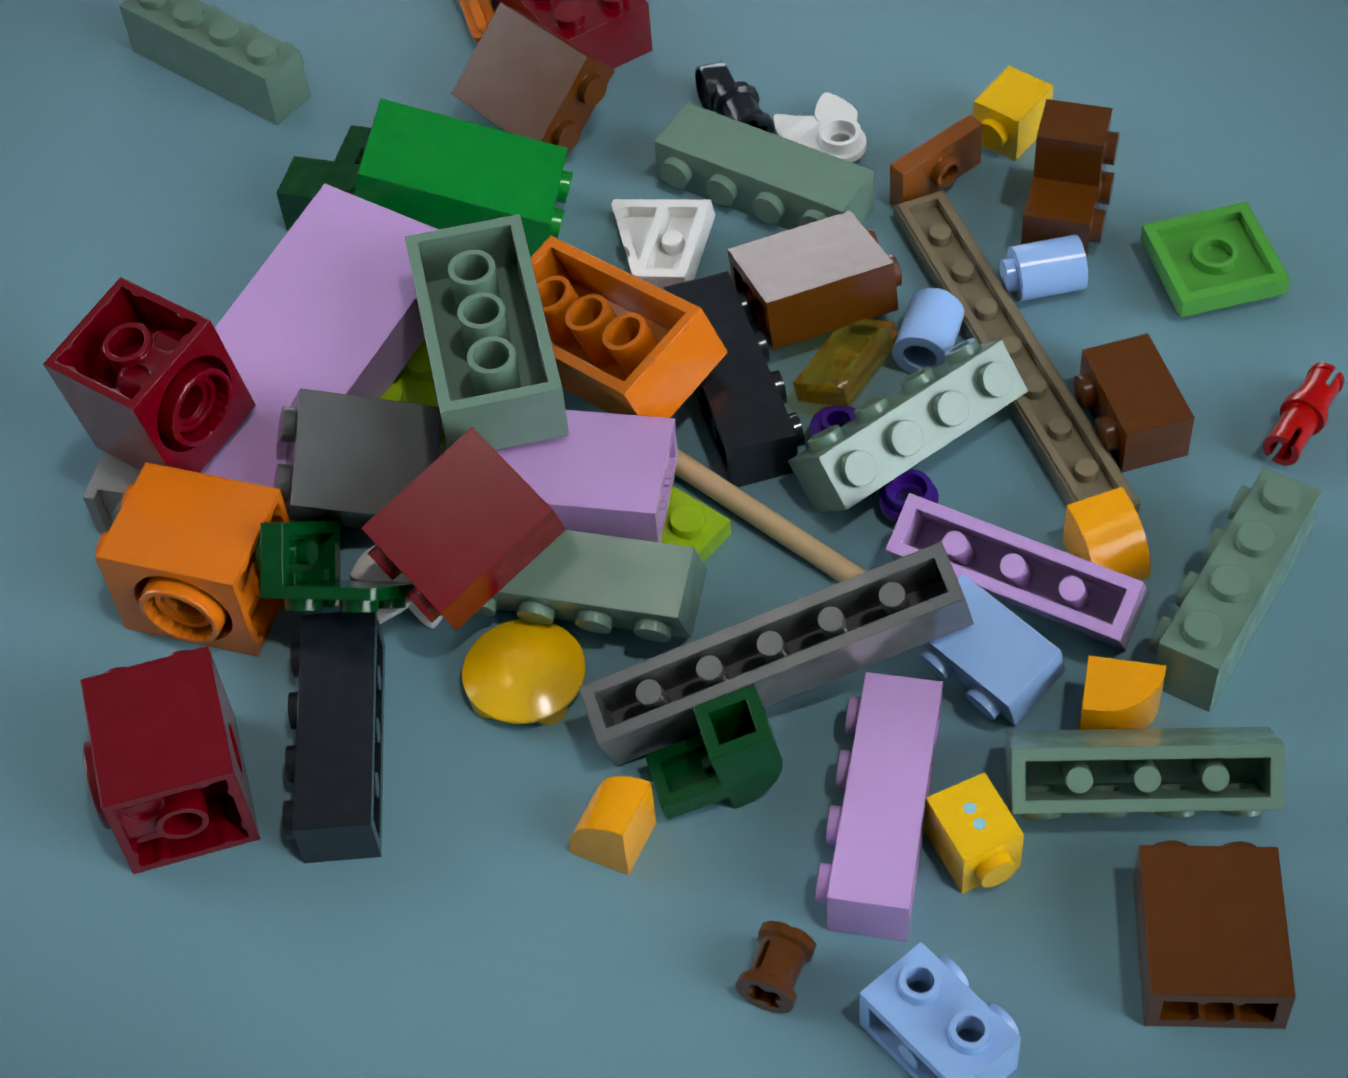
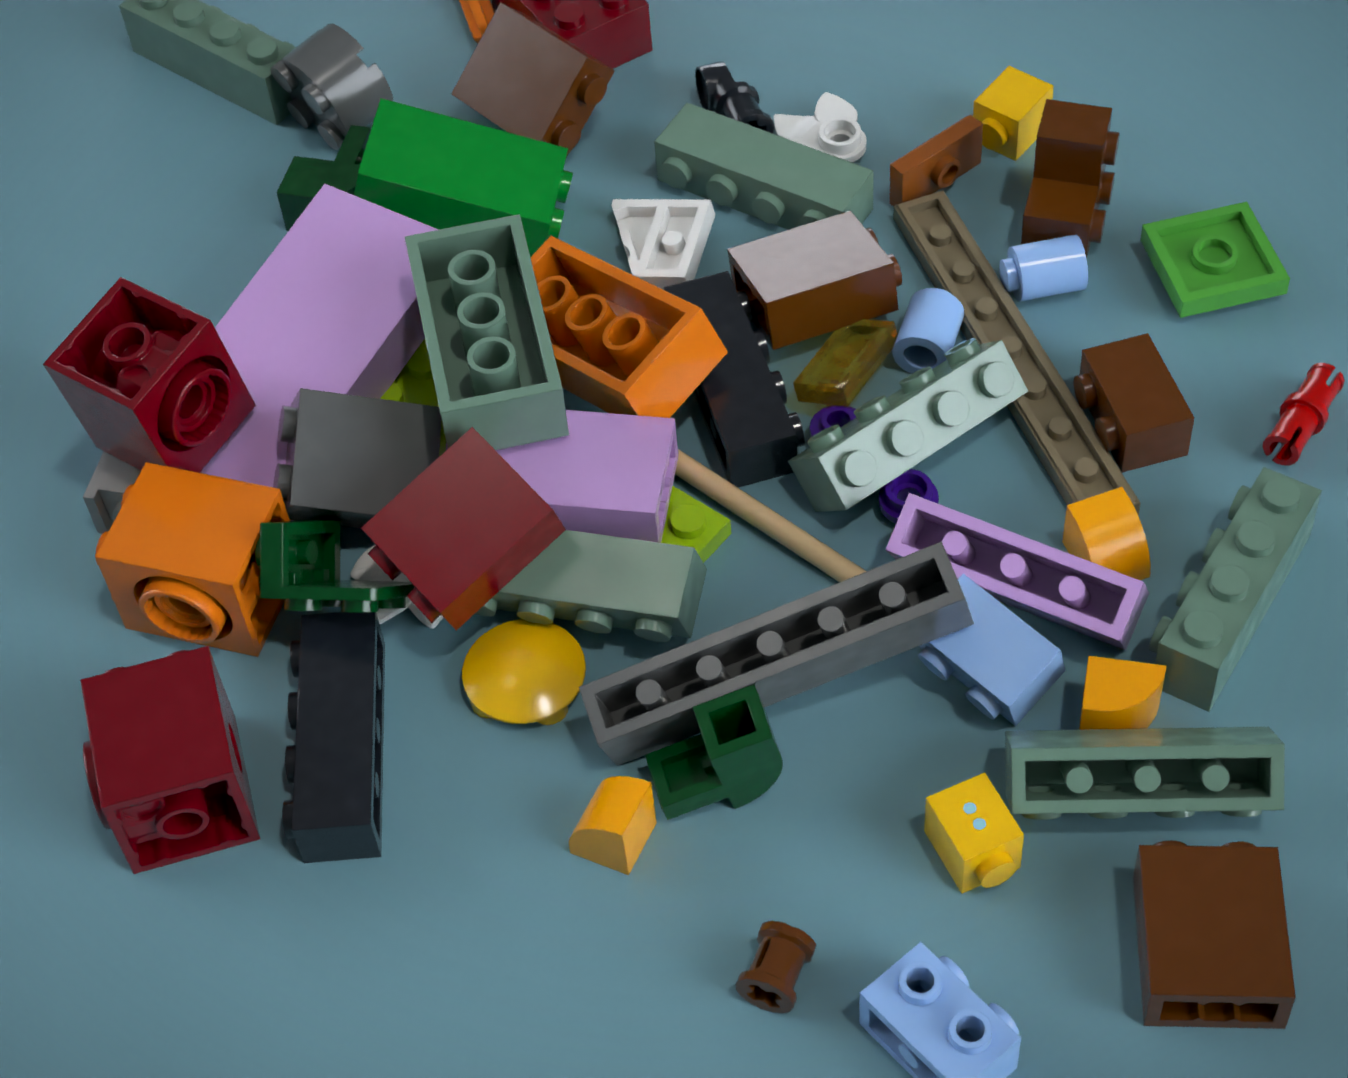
(331, 84): none -> dark grey brick
(883, 807): lavender brick -> none

